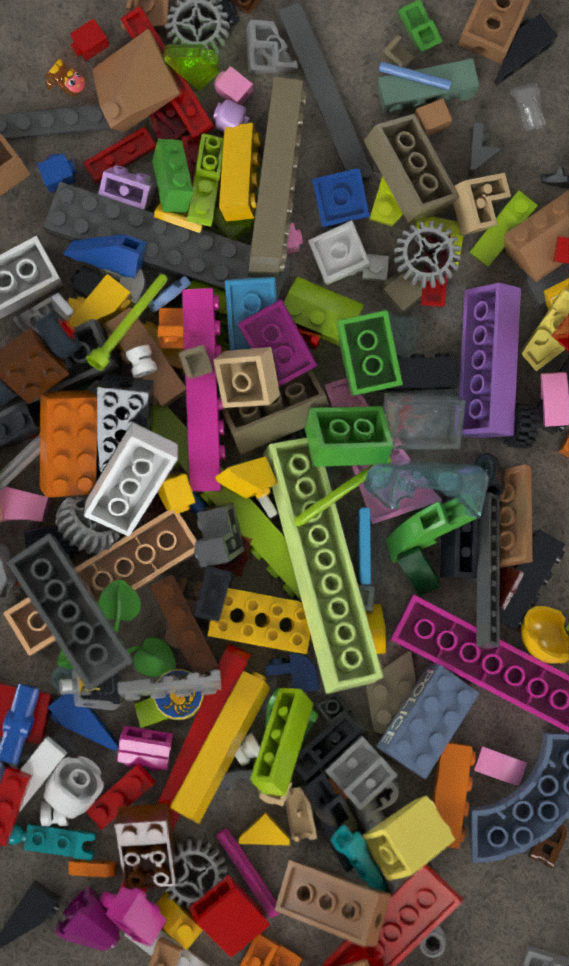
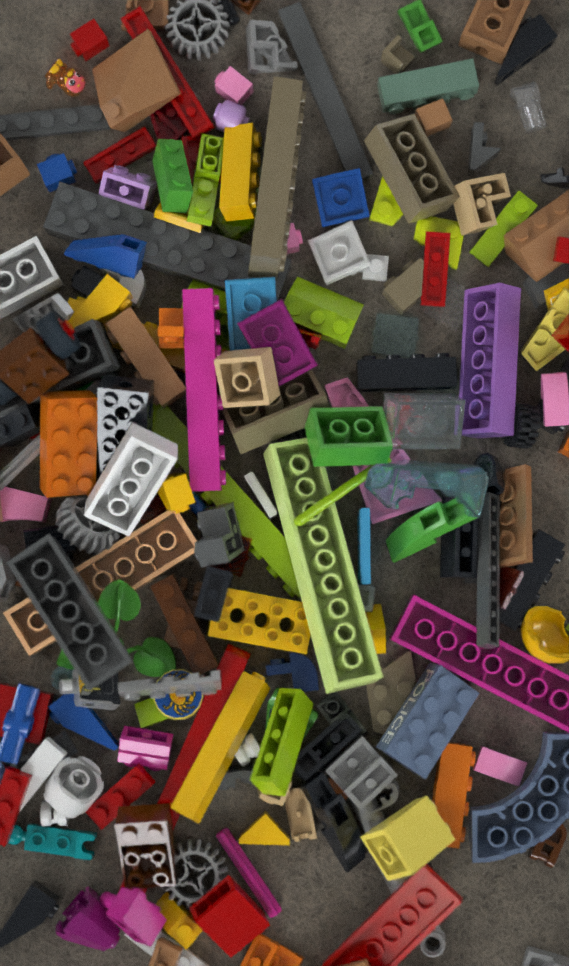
(92, 868): orange beam -> none
(99, 357): lime piece -> none
(141, 361): white wheel -> none
(169, 294): light blue tile -> none
(192, 62): clear neon green slope -> none
(196, 362): dark tan panel -> none
(249, 478): yellow slope -> none
(318, 910): medium nougat brick -> none
(355, 850): teal plate -> none
(368, 353): bright green brick -> none
(414, 75): medium blue bar -> none
(419, 570): dark green tile -> none
(437, 248): light grey gear -> none

